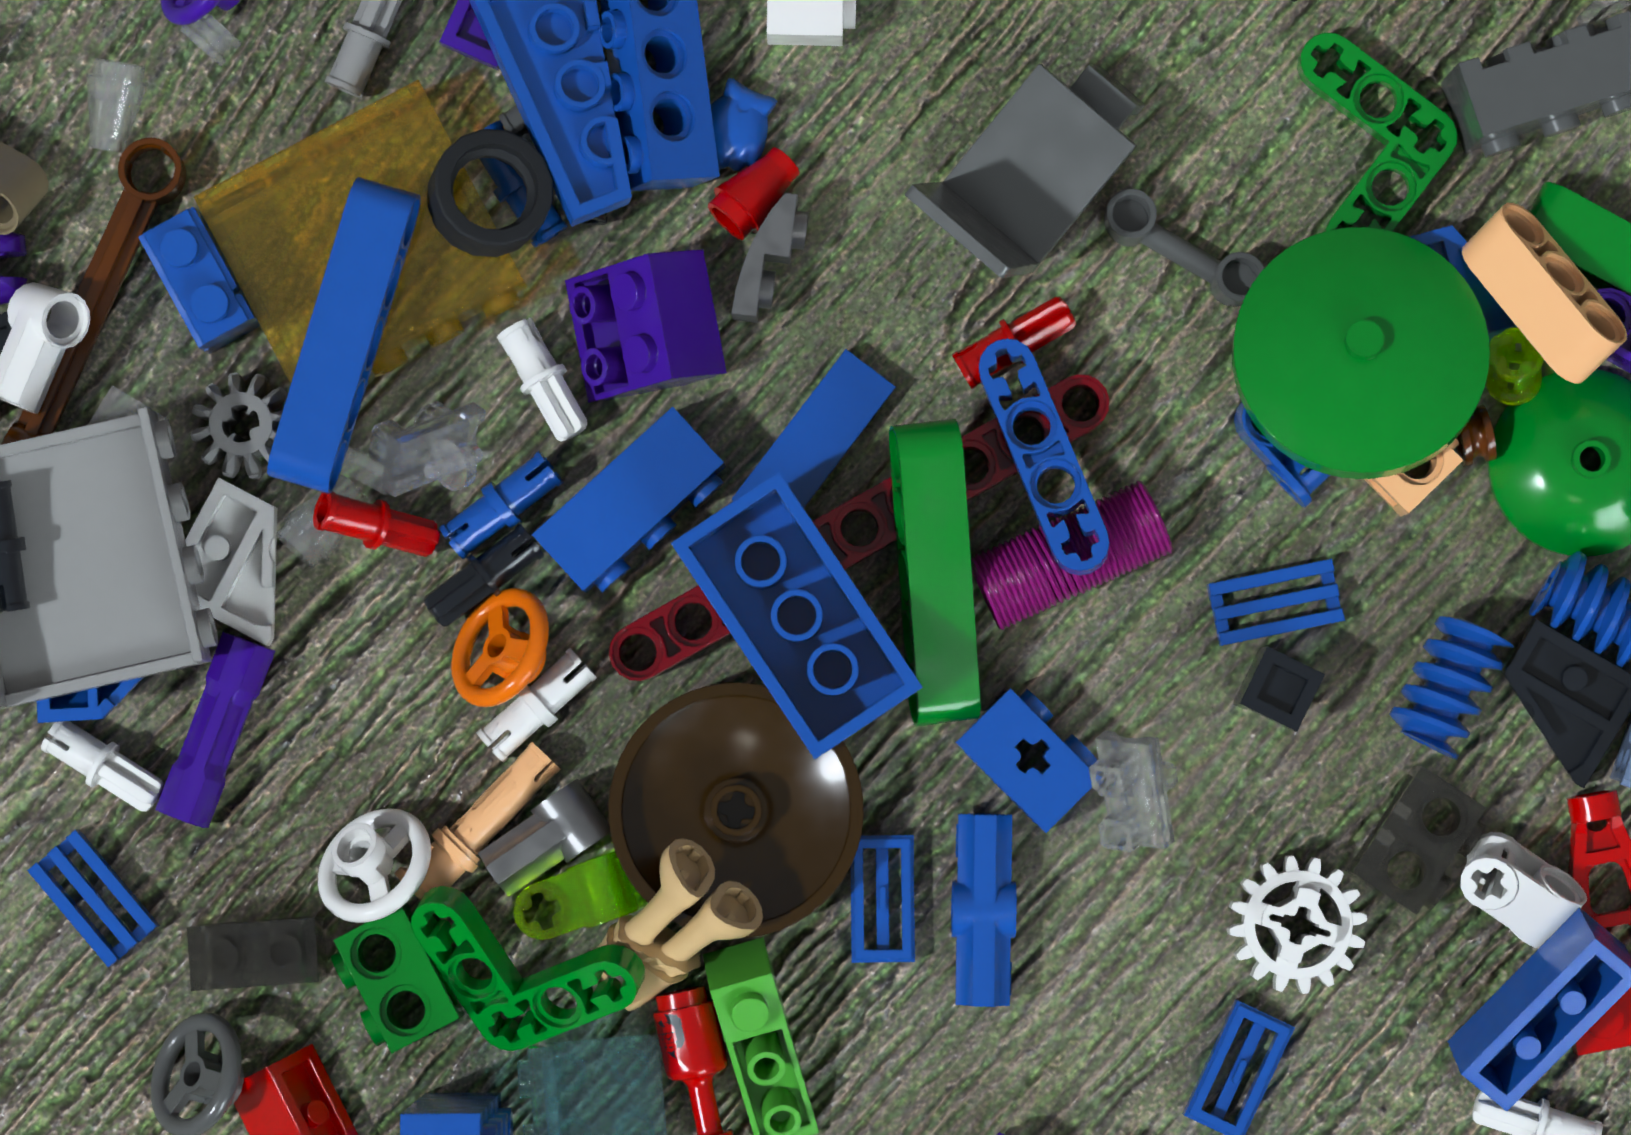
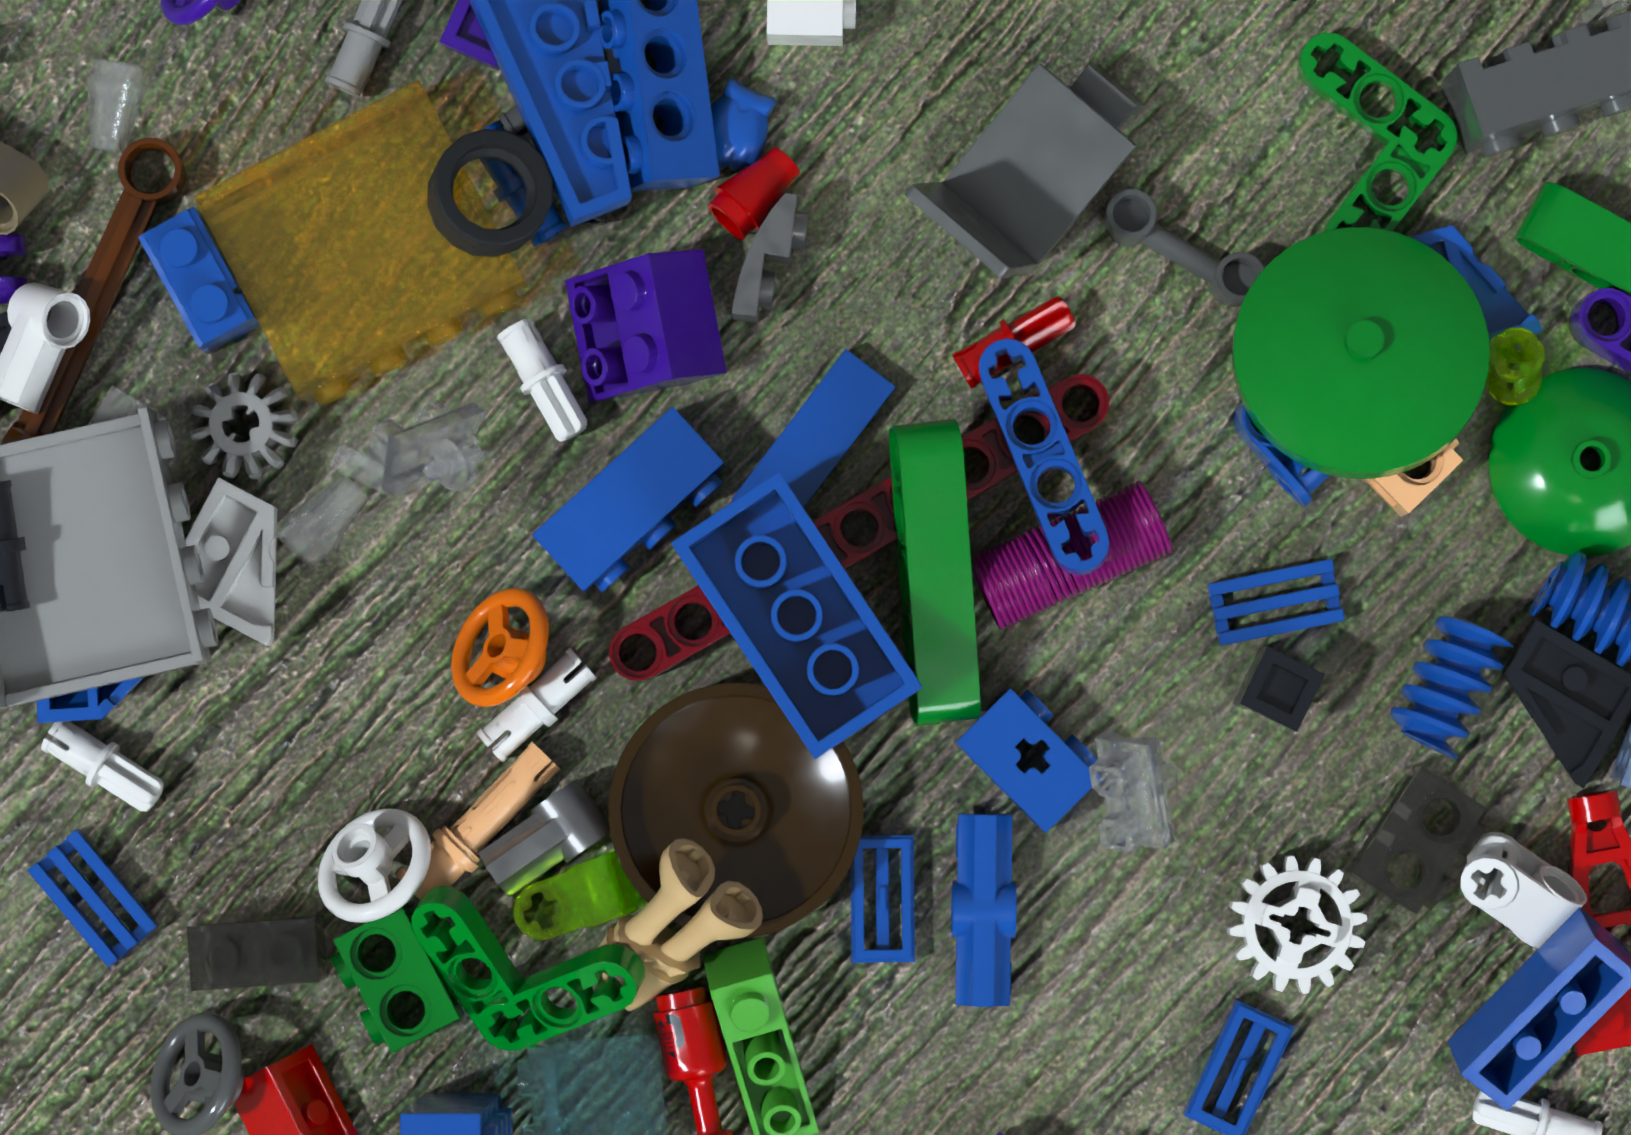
(201, 768): dark purple axle -> none
(211, 38): clear bush -> none
(343, 335): blue beam -> none
(375, 524): red axle -> none
(481, 577): black axle -> none
(501, 505): blue pin -> none
(1477, 438): reddish brown bush -> none
(1544, 293): light nougat beam -> none

